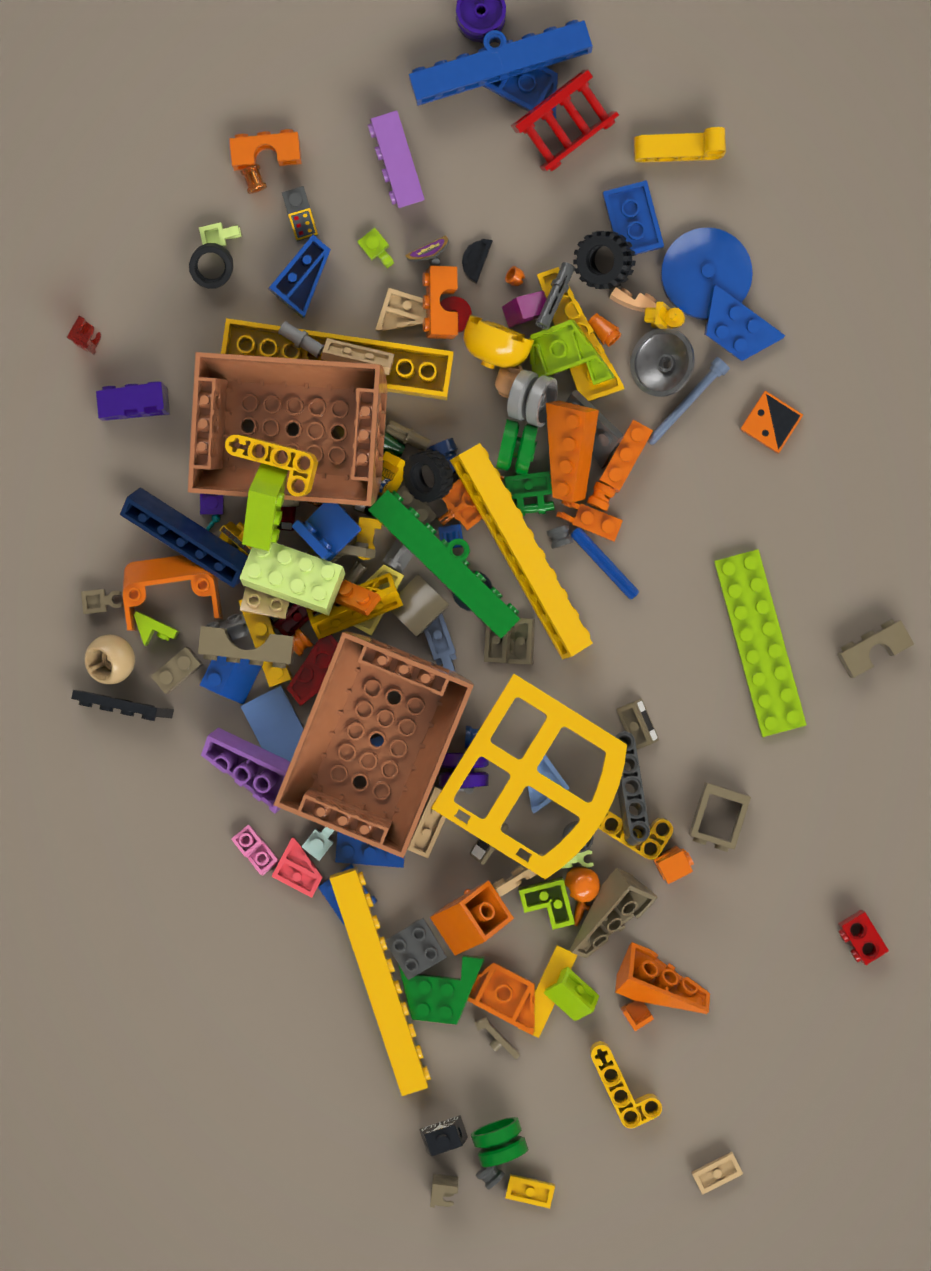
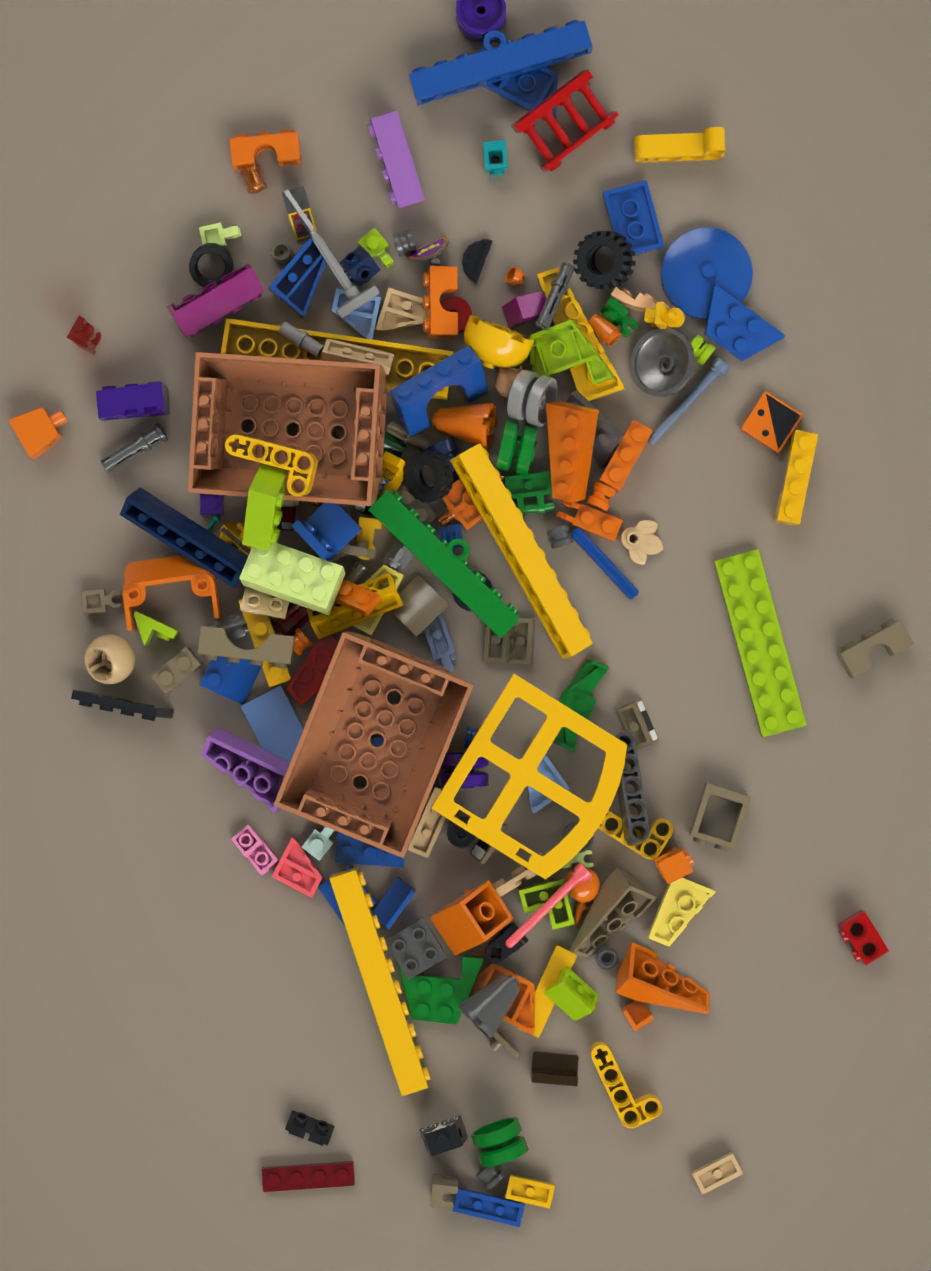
(38, 430): none -> orange torso
(143, 443): none -> dark grey pin
(216, 301): none -> magenta wedge
(281, 246): none -> dark tan plate
(308, 1176): none -> dark red plate
(319, 1130): none -> black hinge
(354, 297): none -> light grey piece
(359, 266): none -> dark blue brick
(361, 319): none -> light blue wing
(394, 902): none -> blue panel
(404, 242): none -> dark grey wheel
(413, 395): none -> blue arch
(458, 836): none -> black wheel
(468, 423): none -> orange cone
(488, 1207): none -> blue plate
(491, 1004): none -> dark grey cone
(498, 150): none -> teal brick
(499, 942): none -> black piece
(554, 1068): none -> dark brown panel
(577, 699): none -> green plate
(579, 875): none -> coral piece
(610, 964): none -> dark grey plate
(617, 314): none -> green plate
(645, 541): none -> tan plate
(677, 908): none -> light yellow wing
(701, 349): none -> lime wheel
(797, 477): none -> yellow arch

